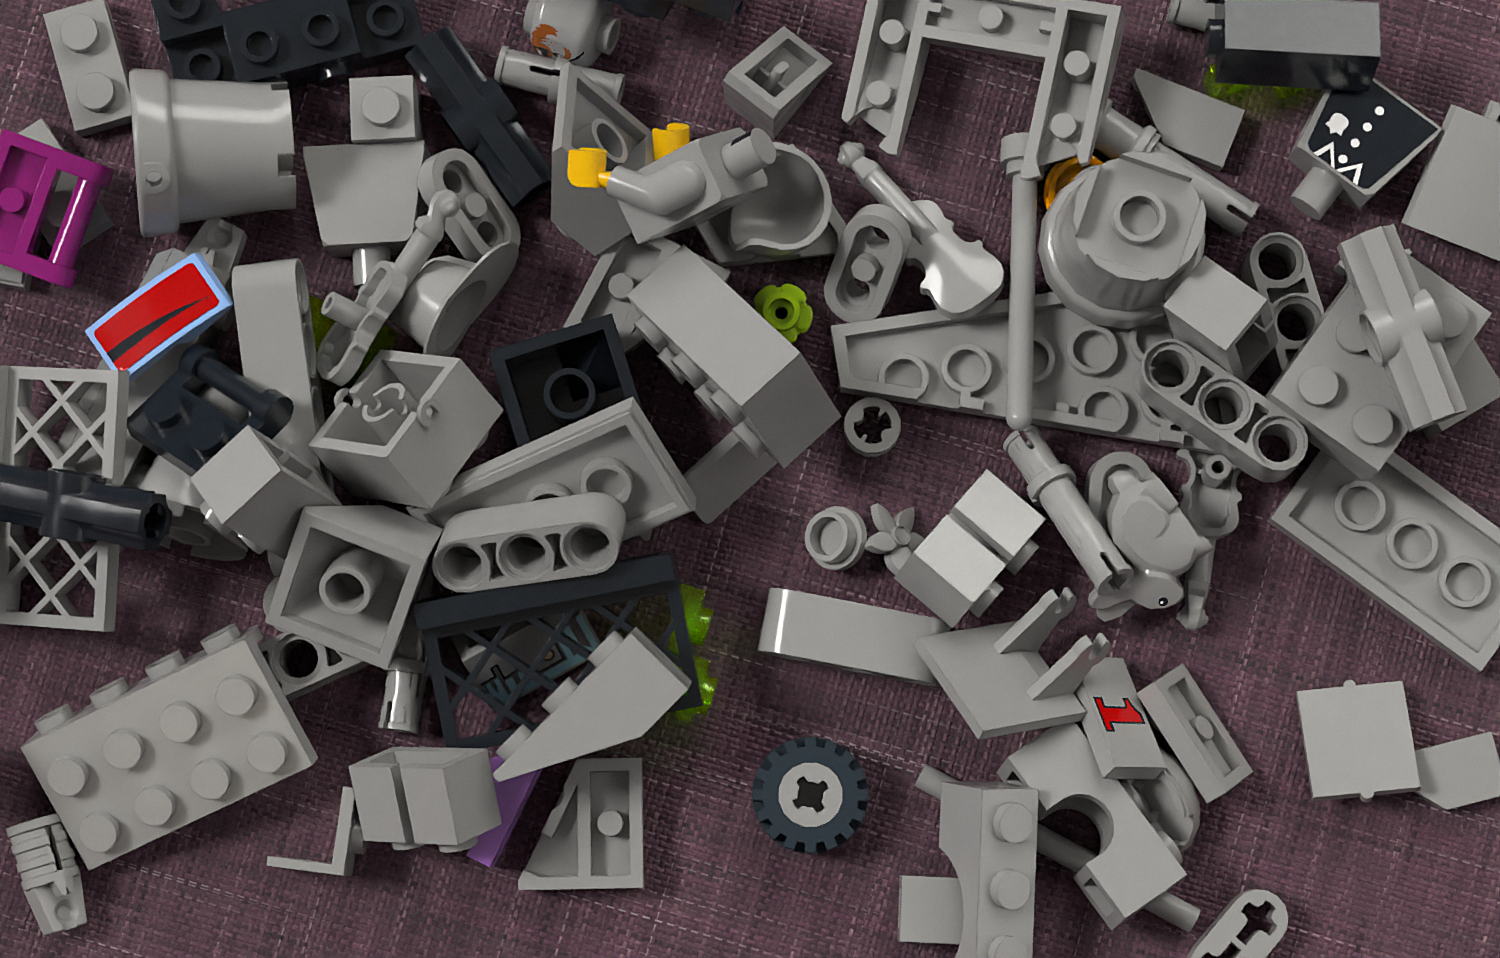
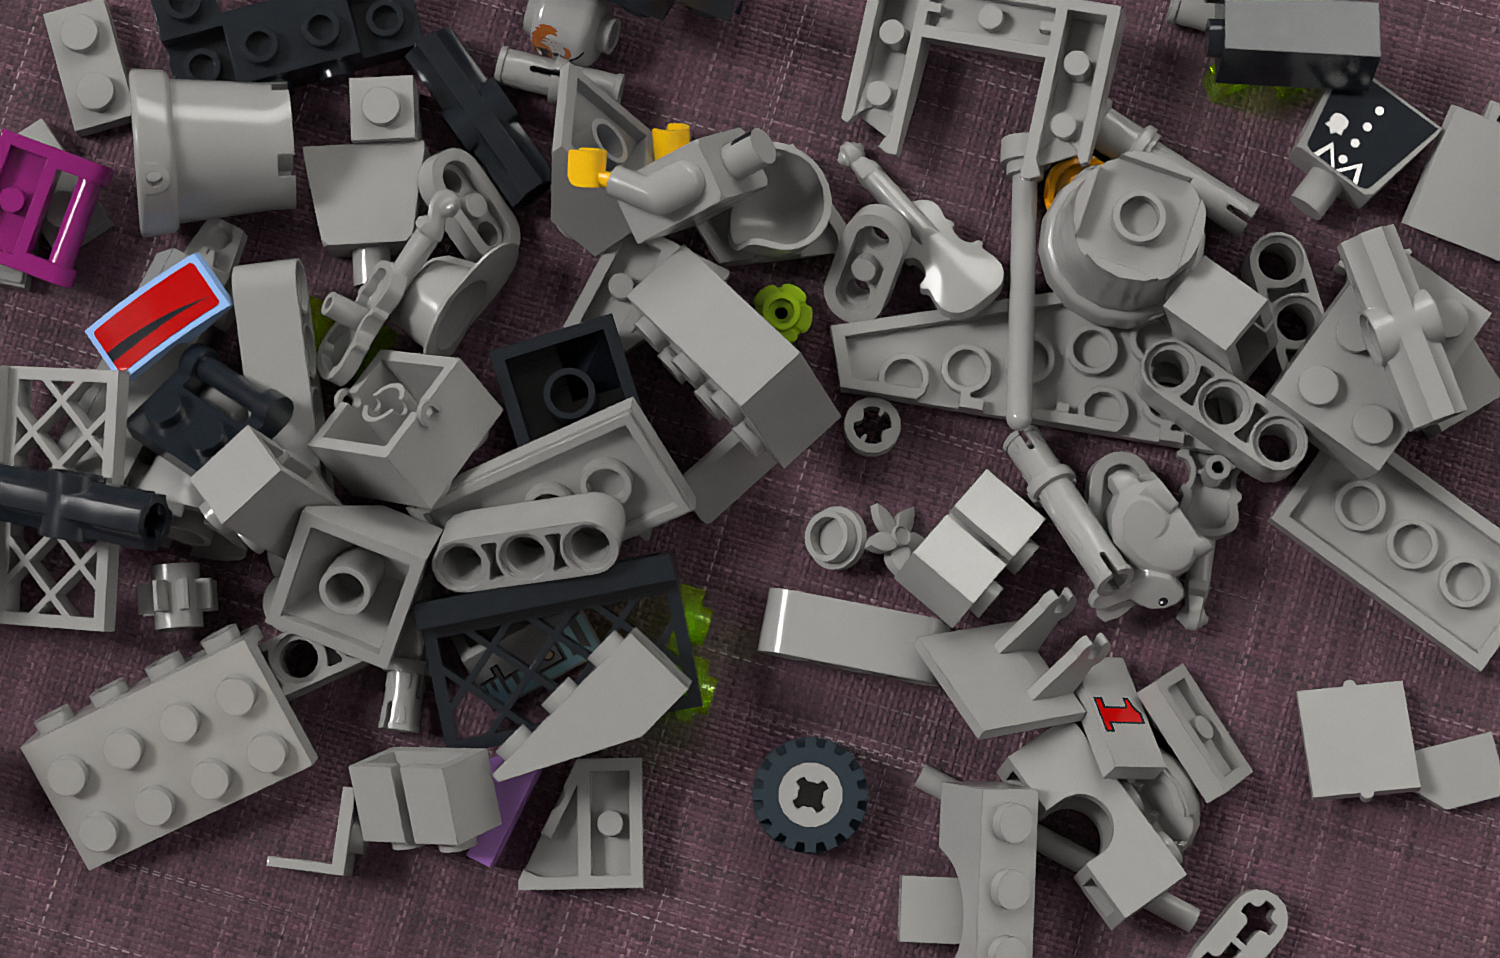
(49, 873): light grey hinge -> none
(177, 597): none -> light grey gear
(774, 81): light grey slope -> none
(1188, 120): light grey tile -> none

